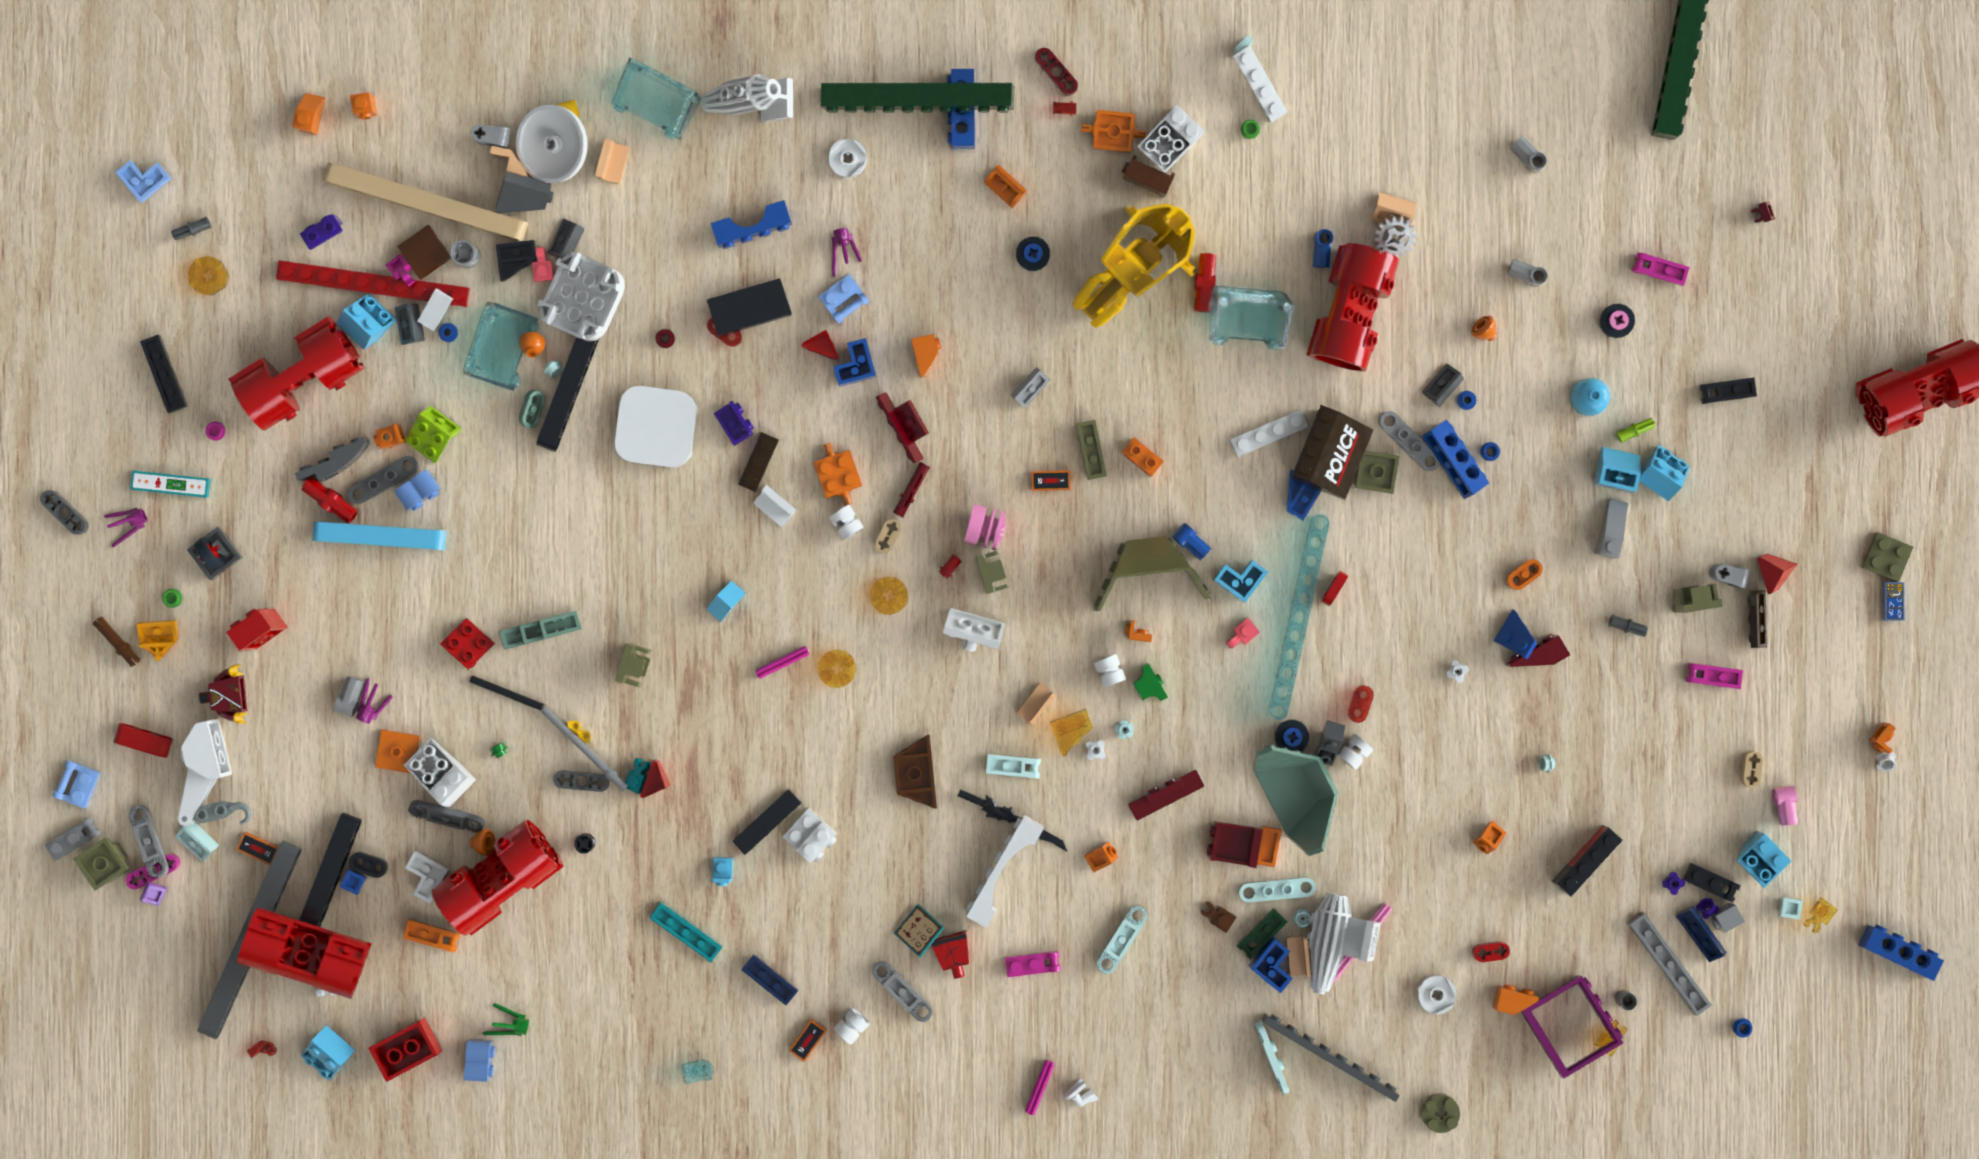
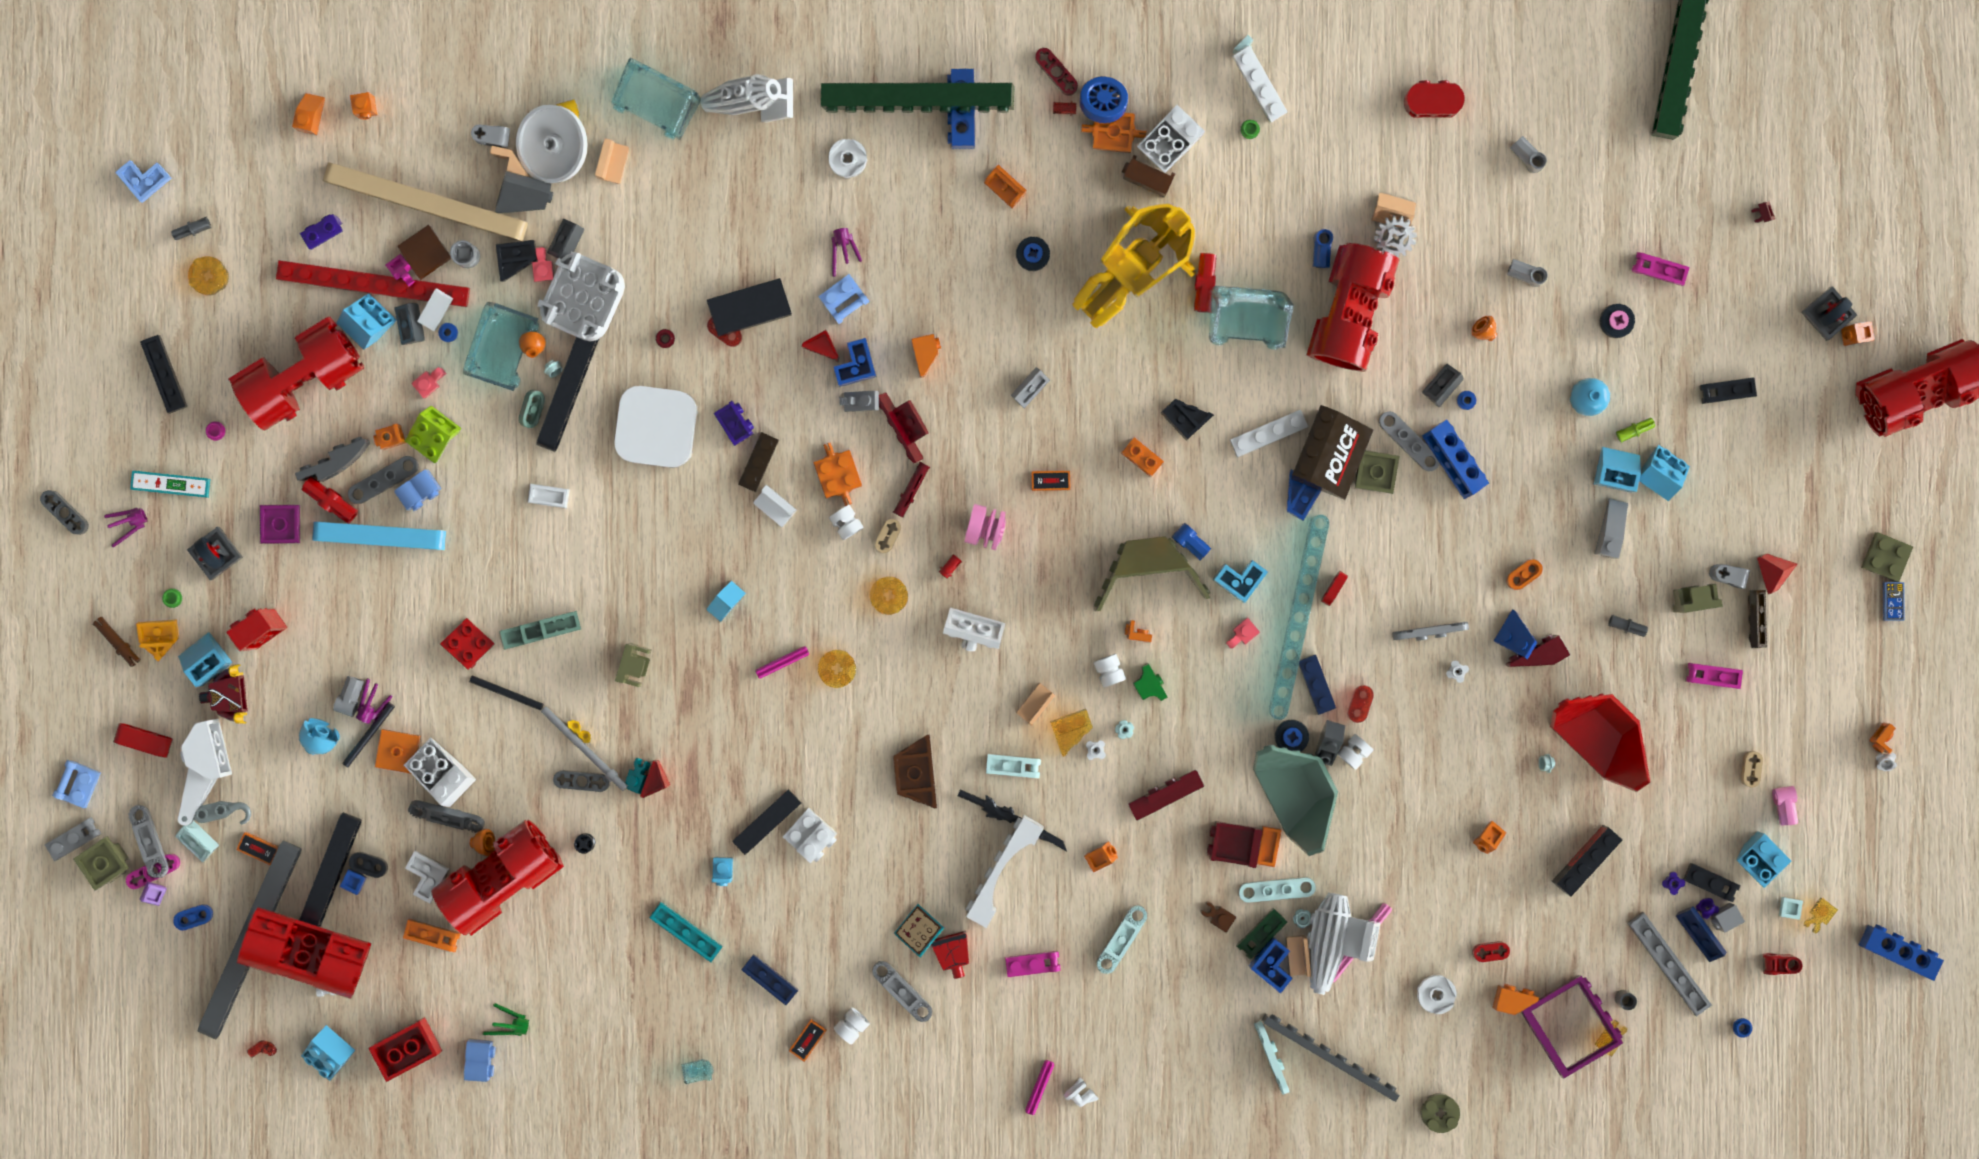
(194, 917): none -> blue plate
(204, 660): none -> medium azure slope
(279, 524): none -> magenta plate
(317, 737): none -> medium azure cylinder
(368, 735): none -> black bar
(428, 383): none -> coral plate
(498, 750): green plate -> none
(548, 495): none -> white tile
(775, 218): blue arch -> none
(860, 401): none -> light grey plate
(991, 572): olive panel -> none
(1091, 449): olive plate -> none
(1103, 100): none -> blue wheel
(1185, 418): none -> black wing
(1317, 684): none -> dark blue plate
(1423, 633): none -> light grey plate
(1434, 99): none -> red brick
(1496, 451): blue plate -> none
(1605, 738): none -> red piece
(1778, 964): none -> red piece
(1829, 313): none -> dark grey plate
(1857, 333): none -> orange bracket

